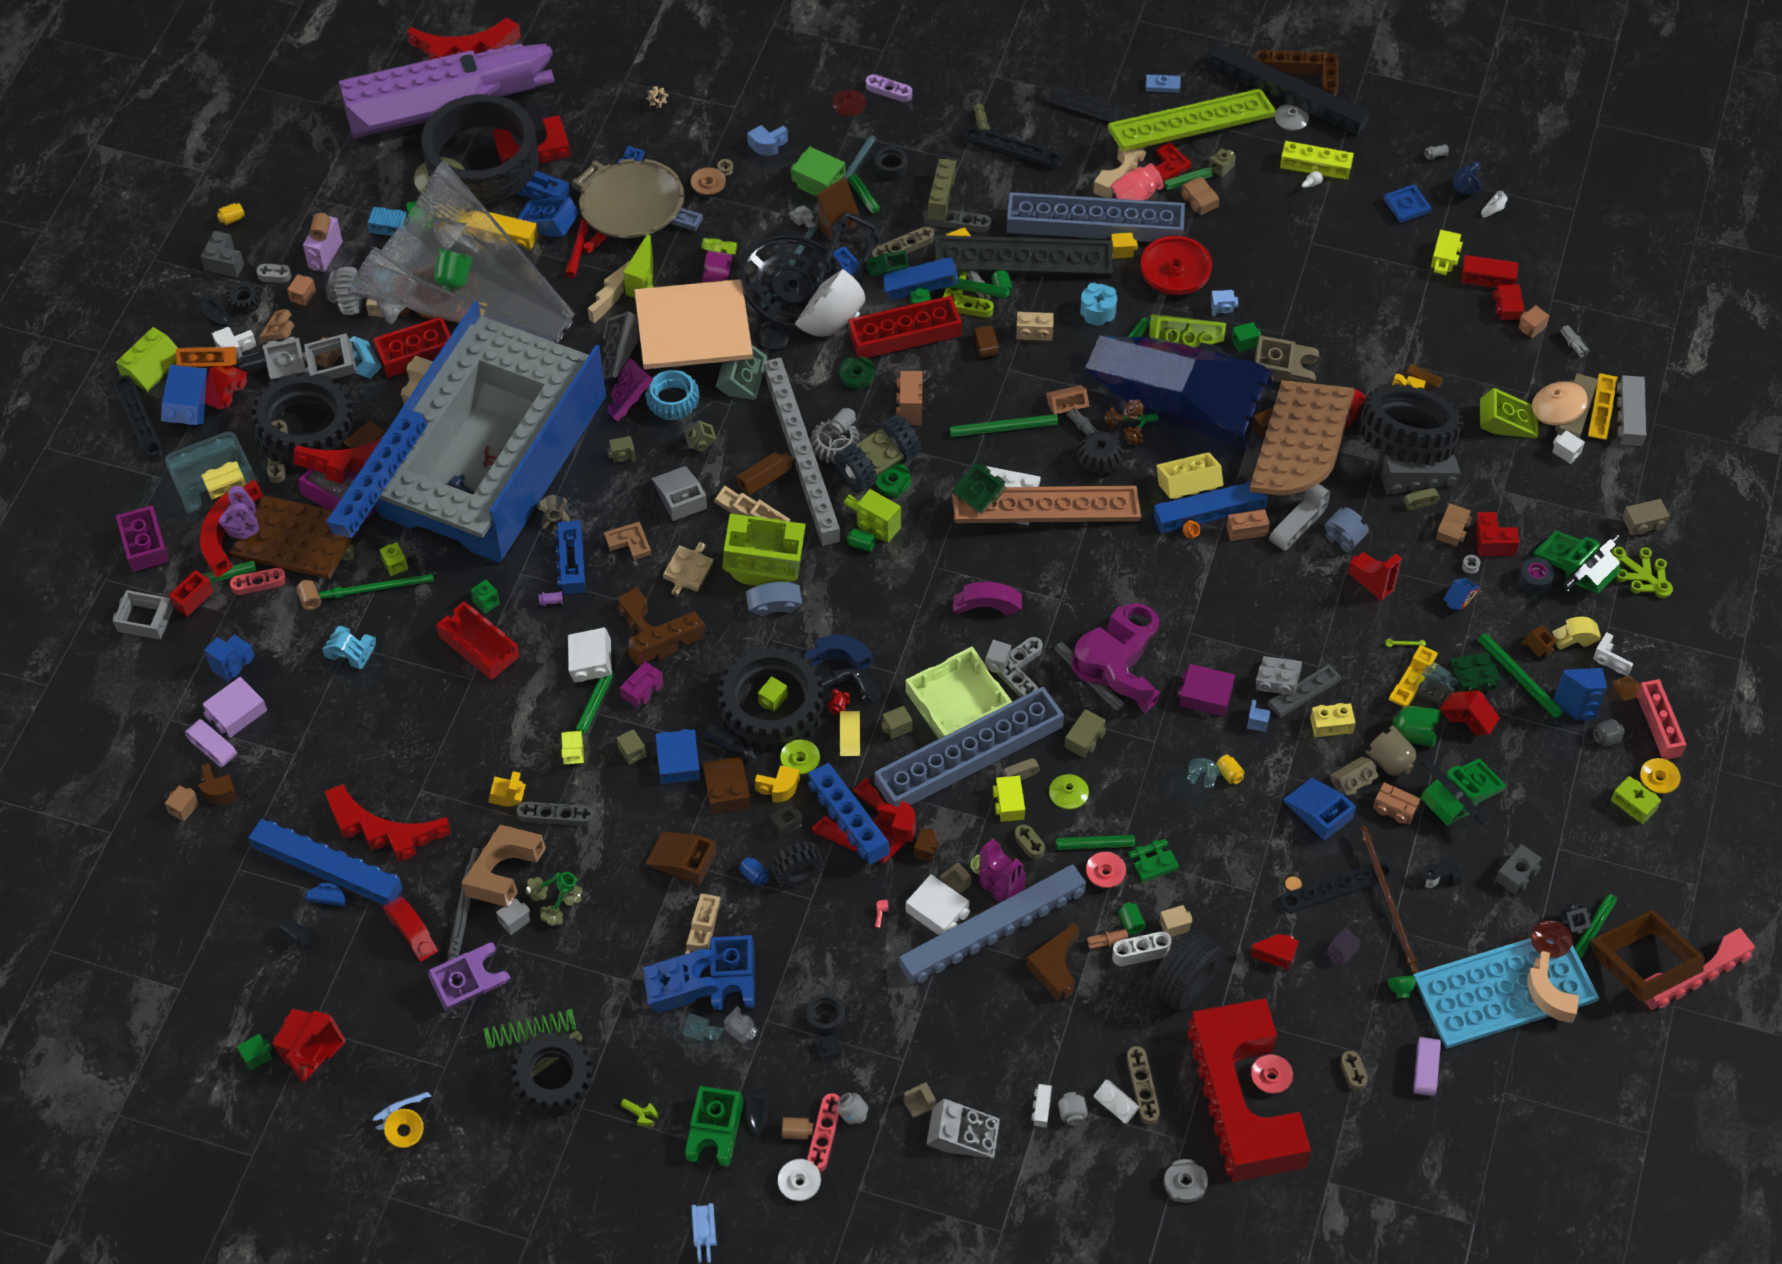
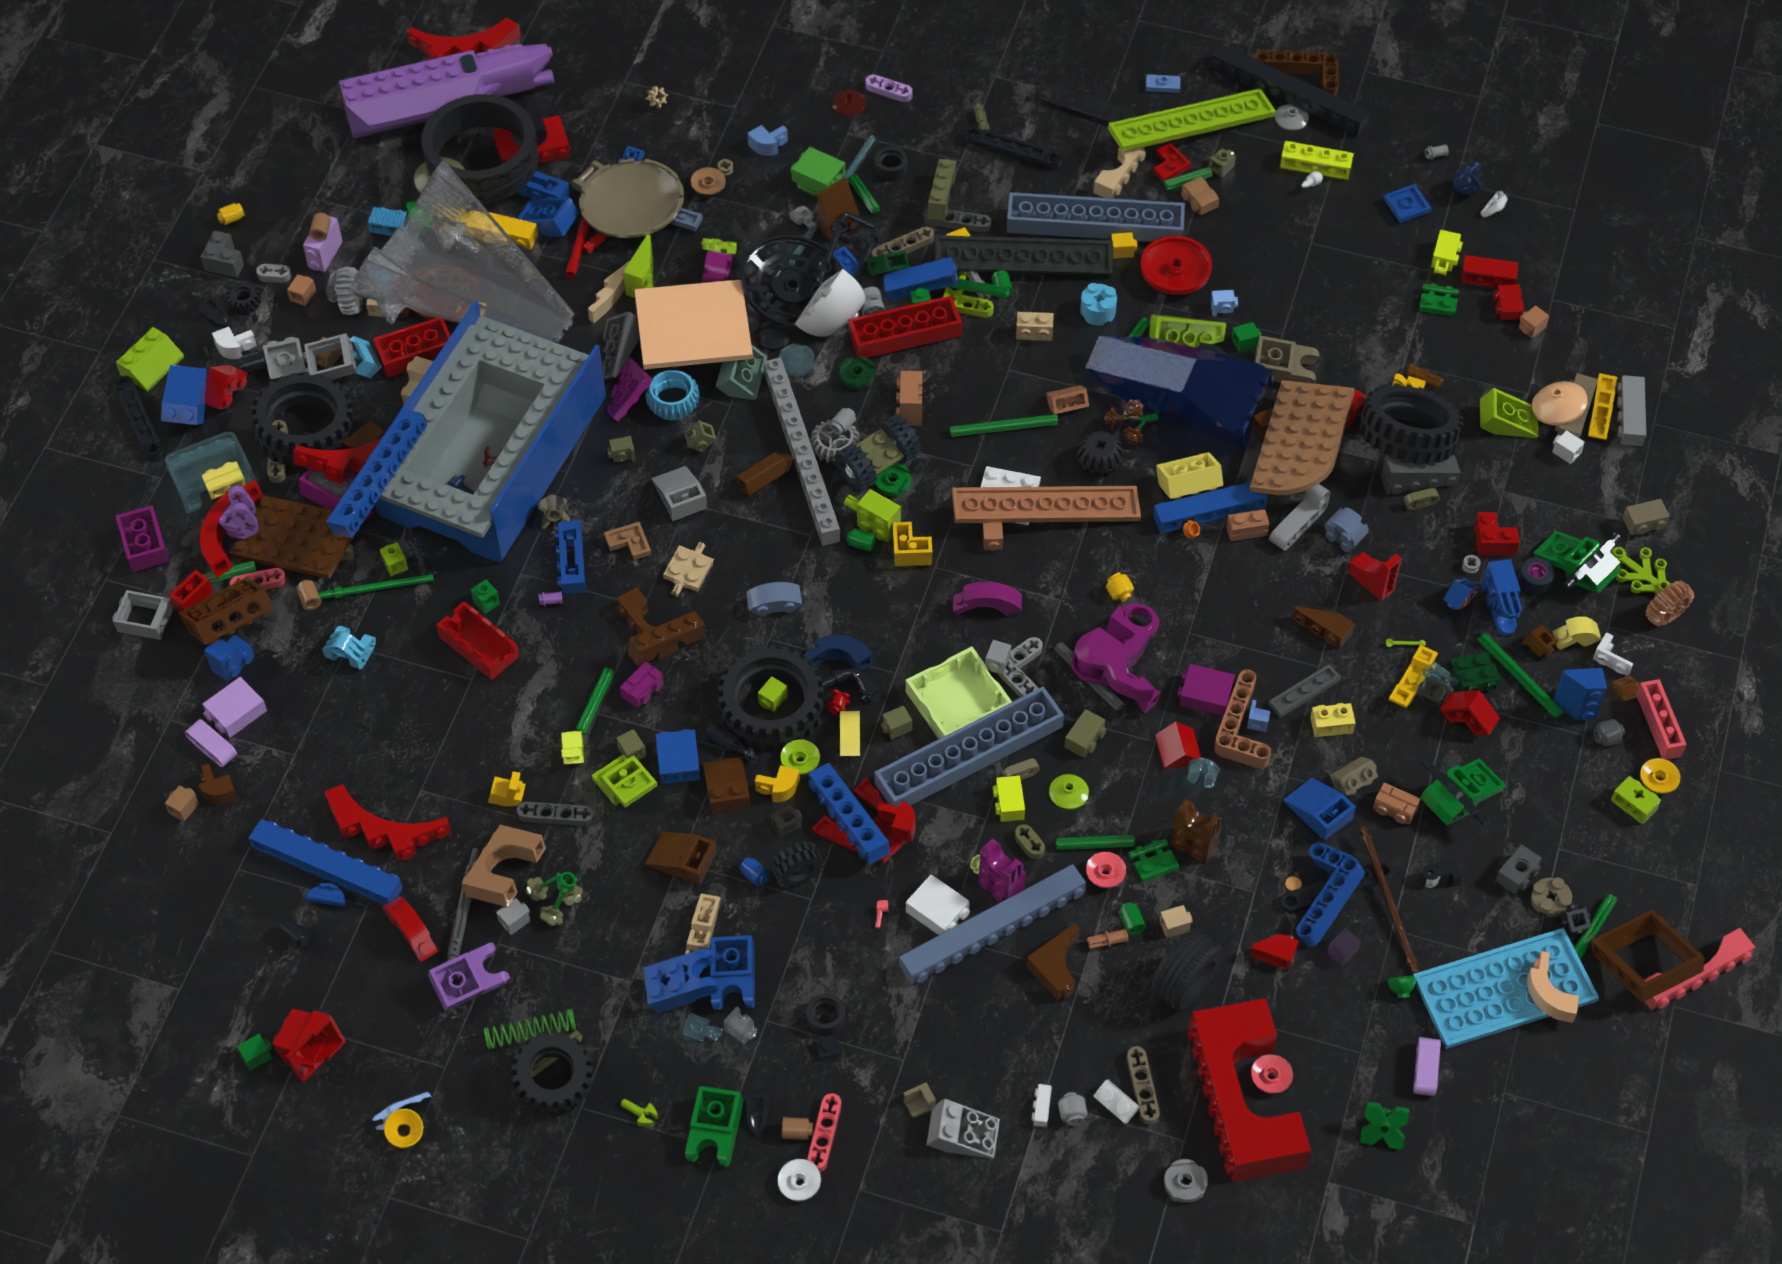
(205, 615): none -> reddish brown brick
(206, 356): orange brick -> none
(277, 327): medium nougat plate -> none
(452, 269): green cylinder -> none
(589, 655): white brick -> none
(624, 780): none -> lime bracket
(703, 1229): light blue arm -> none
(746, 506): tan slope -> none
(762, 549): lime brick -> none
(797, 359): none -> clear light blue tile
(852, 1108): light grey head -> none
(873, 301): none -> light grey wheel
(910, 549): none -> yellow brick
(926, 845): reddish brown brick -> none
(956, 878): dark tan panel -> none
(979, 488): dark green plate -> none
(986, 341): reddish brown beam -> none
(992, 536): none -> nougat brick
(1082, 422): dark grey pin -> none
(1119, 587): none -> yellow head
(1134, 955): white beam -> none
(1138, 183): coral hair -> none
(1177, 745): none -> red slope
(1195, 832): none -> reddish brown brick
(1230, 769): yellow brick -> none
(1234, 721): none -> nougat beam
(1278, 675): light grey plate -> none
(1328, 625): none -> reddish brown slope
(1345, 878): none -> blue beam
(1357, 1069): dark tan beam -> none
(1384, 1124): none -> green plant
(1393, 752): dark tan cylinder -> none
(1418, 724): green cylinder -> none
(1438, 304): none -> green plate
(1453, 525): medium nougat brick -> none
(1502, 595): none -> blue brick
(1550, 886): none -> dark tan plate
(1554, 932): clear red dish -> none
(1574, 341): light grey axle -> none
(1669, 603): none -> nougat gear

